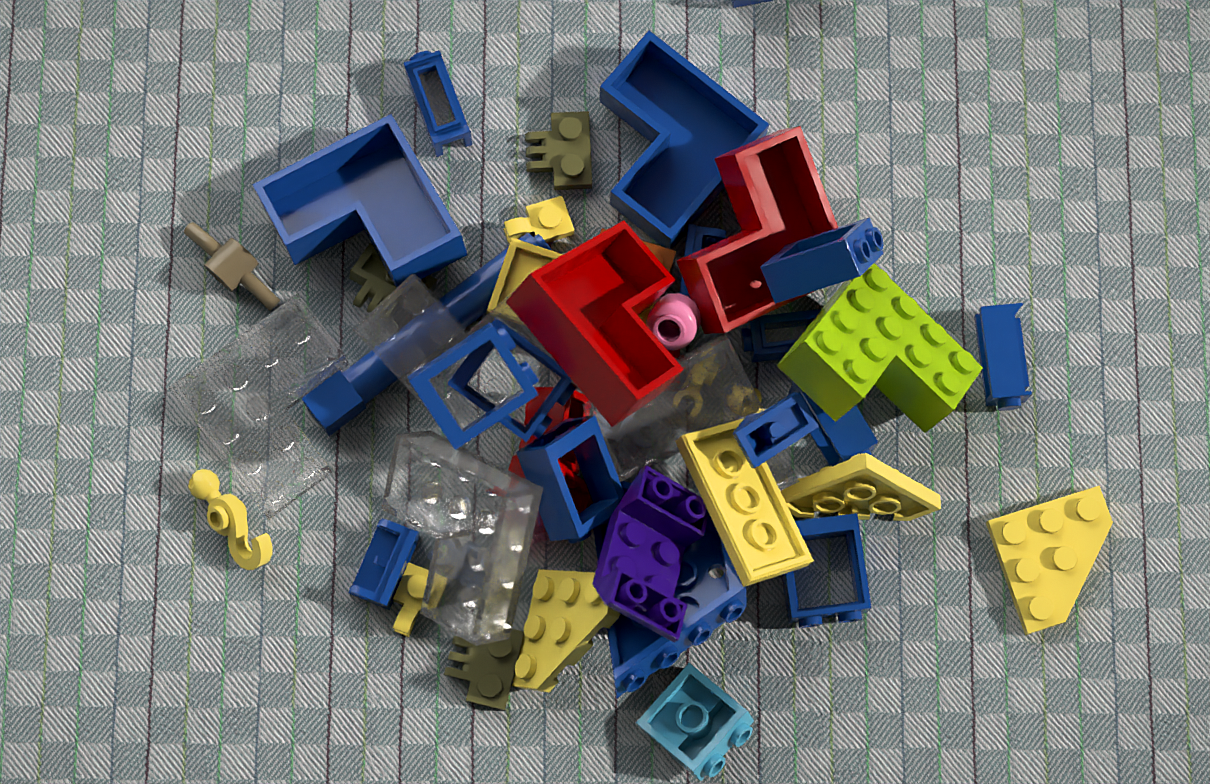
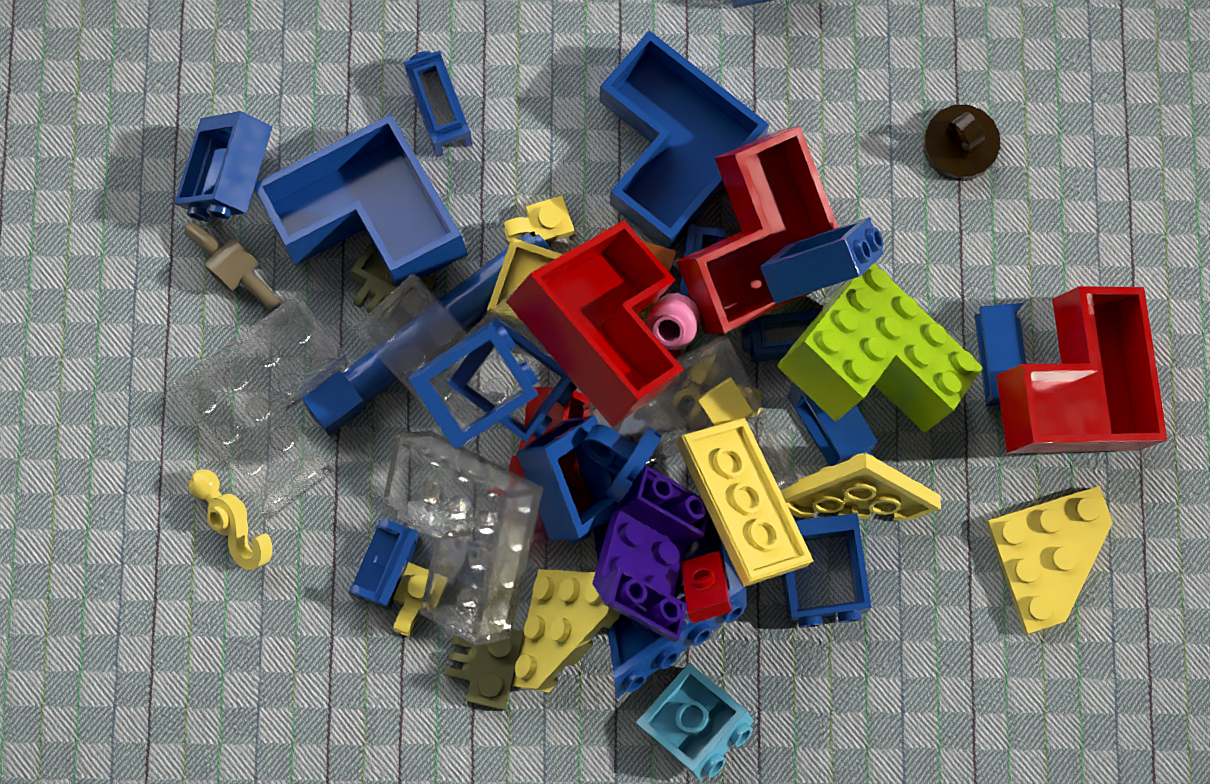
(223, 166): none -> blue window
(563, 150): olive hinge -> none
(619, 455): none -> blue tile
(706, 587): none -> red plate
(725, 403): none -> light yellow tile
(774, 429): blue slope -> none
(961, 142): none -> dark brown tile
(1102, 390): none -> red piece

